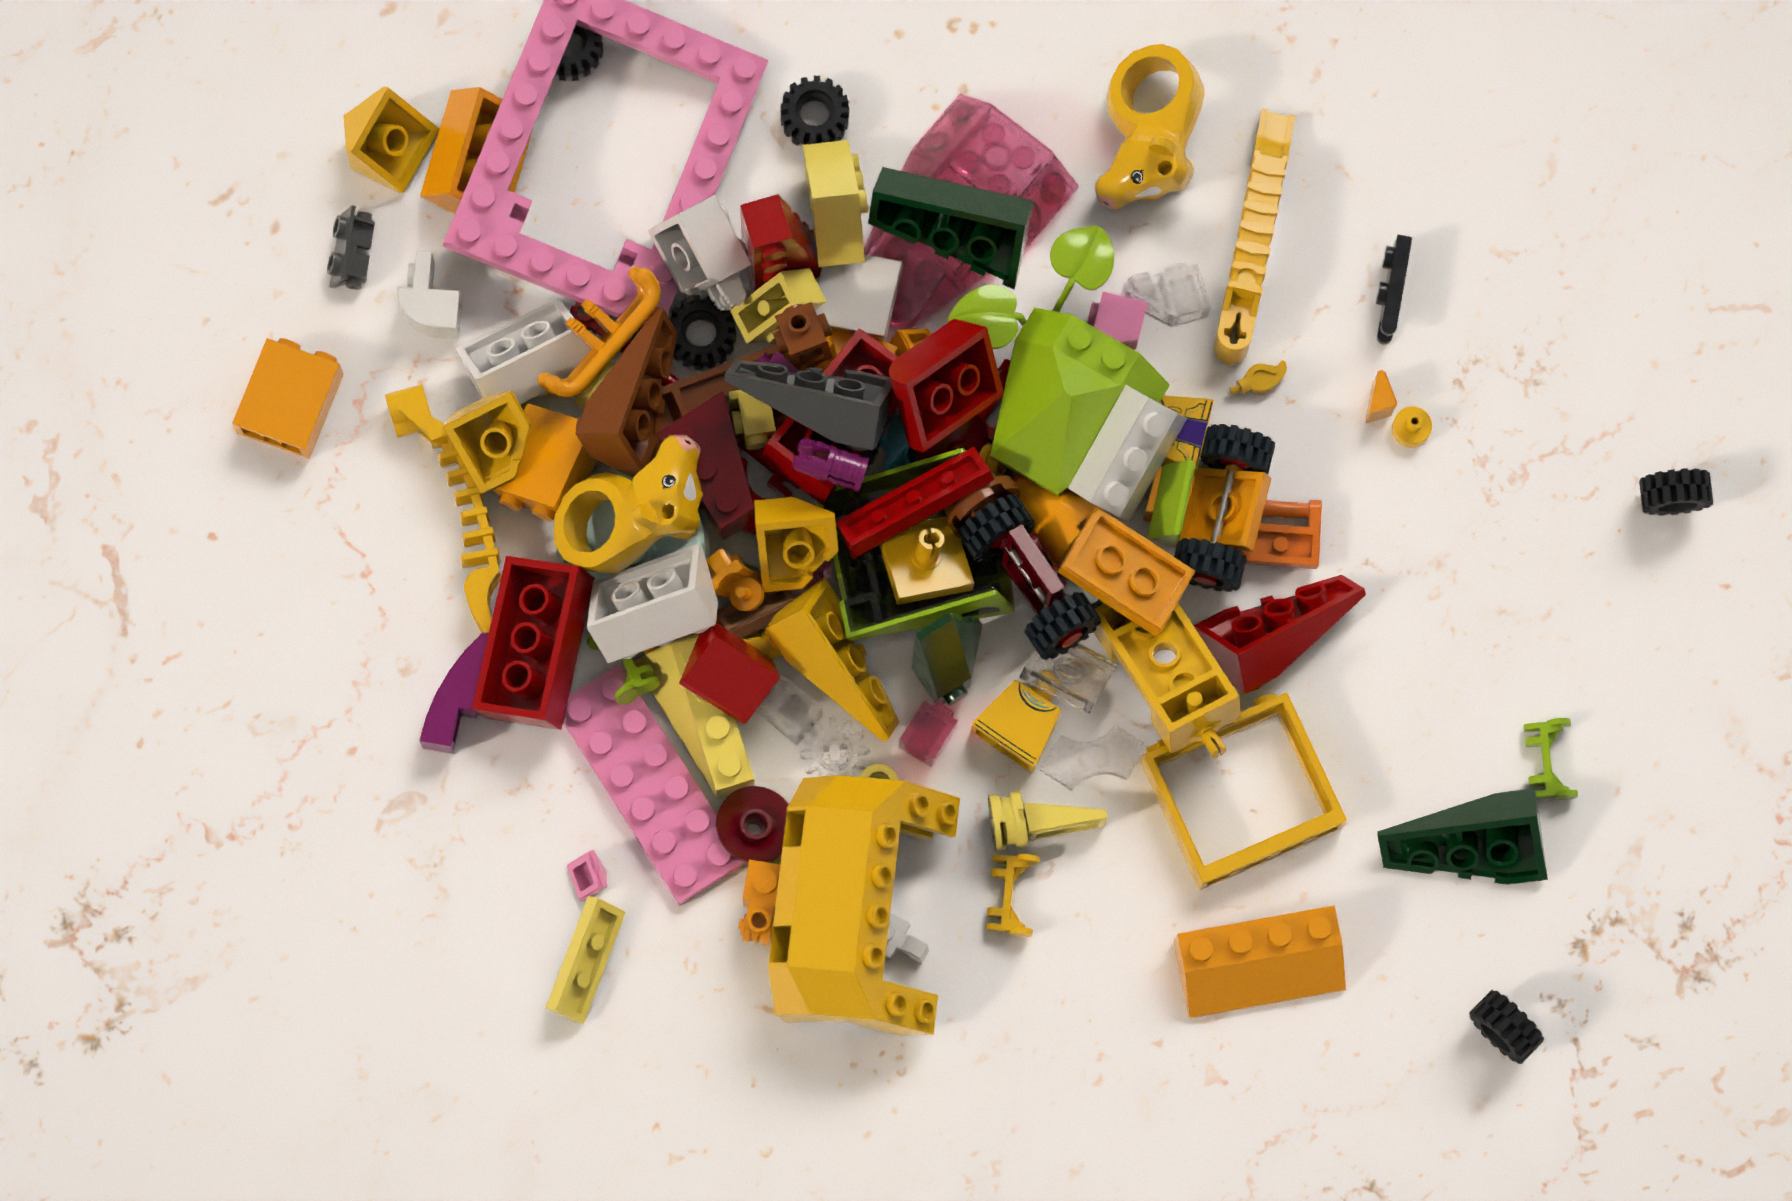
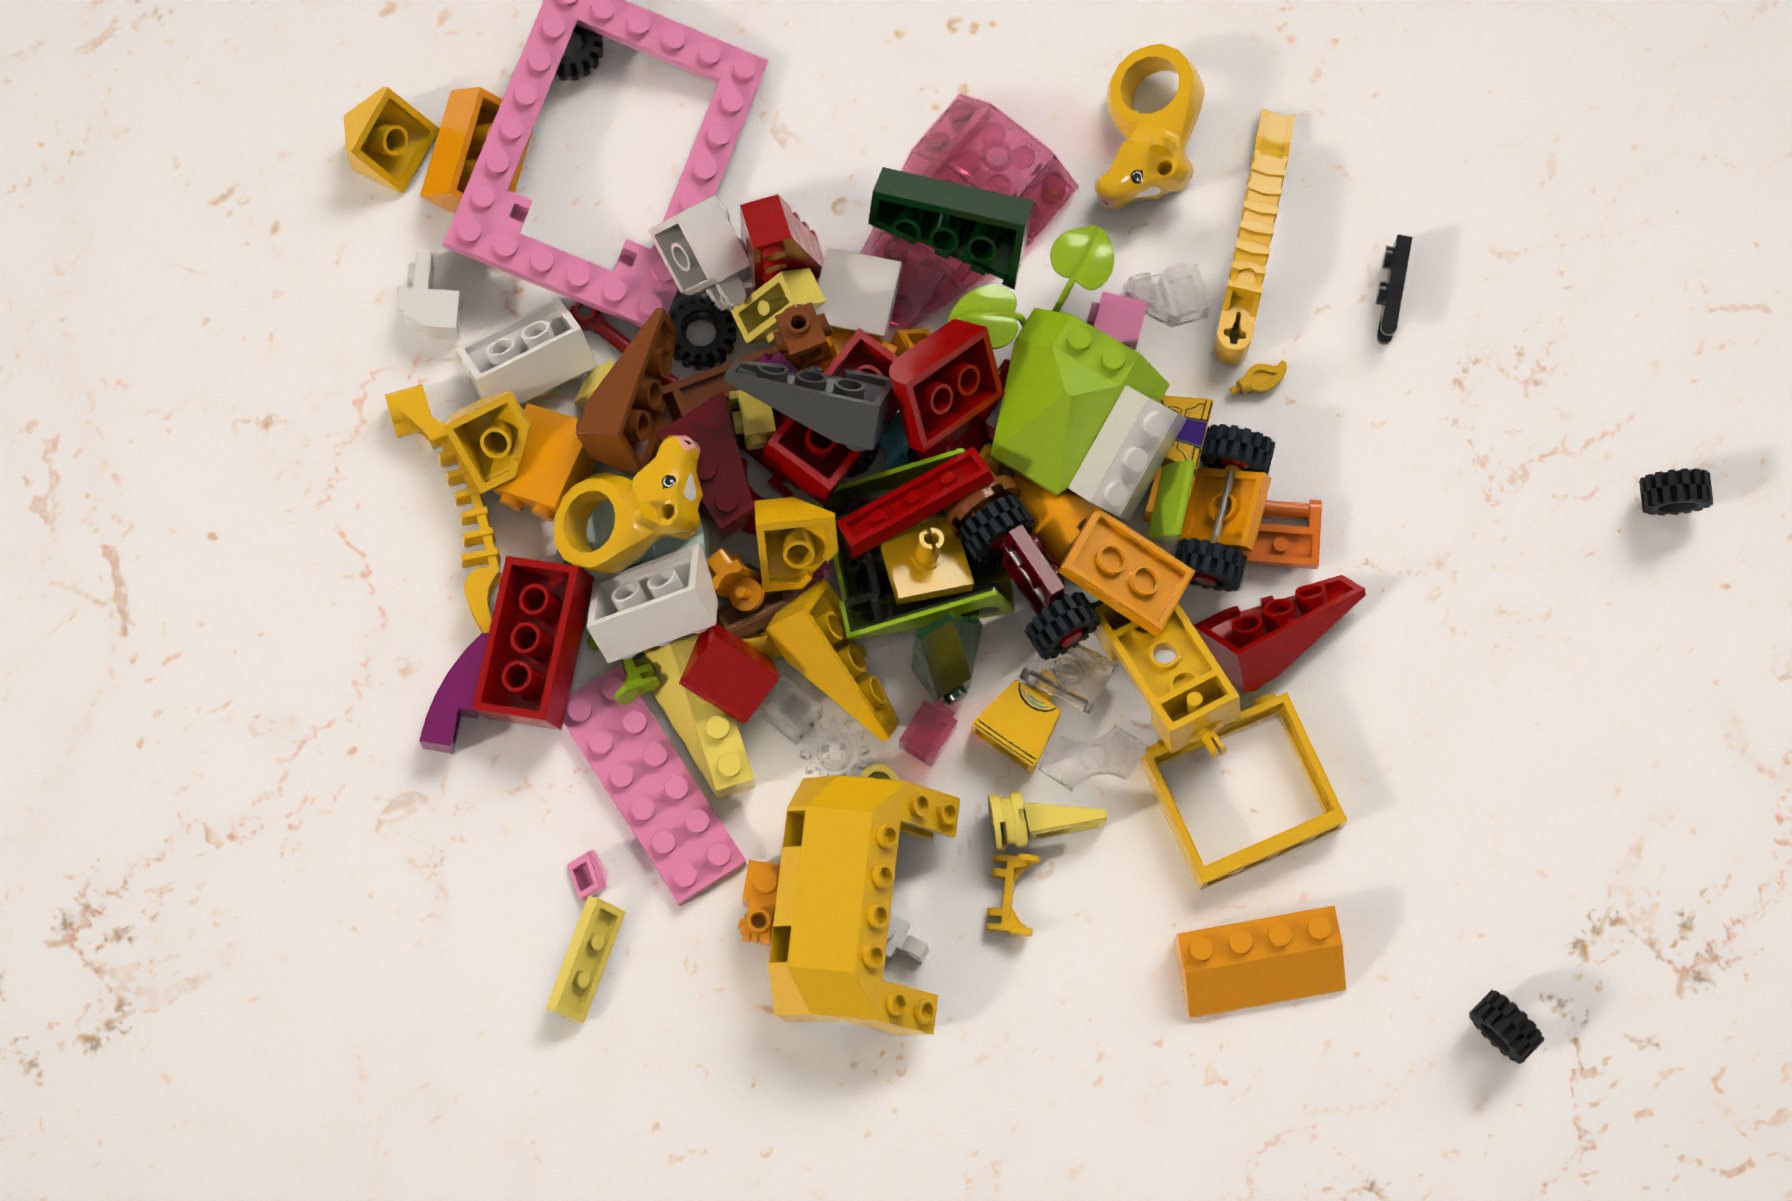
(288, 397): light orange brick -> none
(351, 233): dark grey hinge -> none
(614, 339): light orange piece -> none
(754, 806): dark red dish -> none
(814, 91): black tyre -> none
(830, 464): magenta hinge -> none
(835, 202): light yellow wedge -> none
(1382, 399): light orange slope -> none
(1411, 427): yellow tile -> none
(1482, 837): dark green wedge -> none
(1548, 733): lime piece -> none

